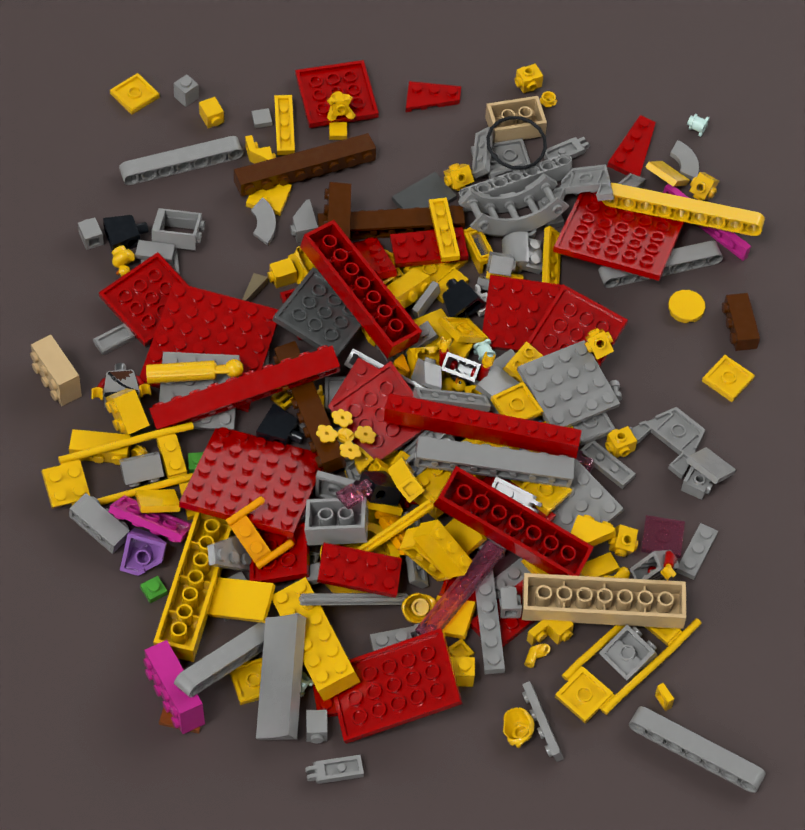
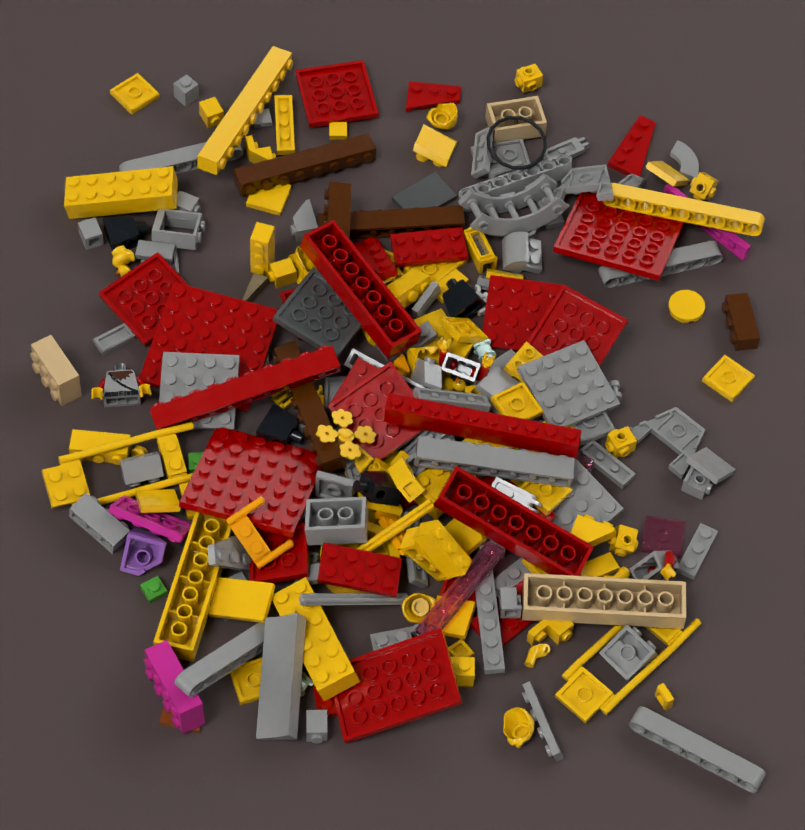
(121, 192): none -> yellow brick
(126, 411): yellow brick -> none
(187, 202): none -> light grey brick
(191, 371): yellow piece -> none
(244, 111): none -> yellow brick
(262, 248): none -> yellow brick
(265, 221): light grey tile -> none
(335, 769): light grey hinge -> none
(340, 106): yellow rock -> none
(352, 494): clear pink plate -> none
(434, 147): none -> yellow slope
(443, 116): none -> yellow hair
(444, 229): yellow plate -> none
(458, 176): yellow brick -> none
(501, 263): light grey brick -> none
(548, 99): yellow plate -> none
(551, 260): yellow plate -> none
(603, 348): yellow brick -> none
(698, 124): light aqua brick -> none

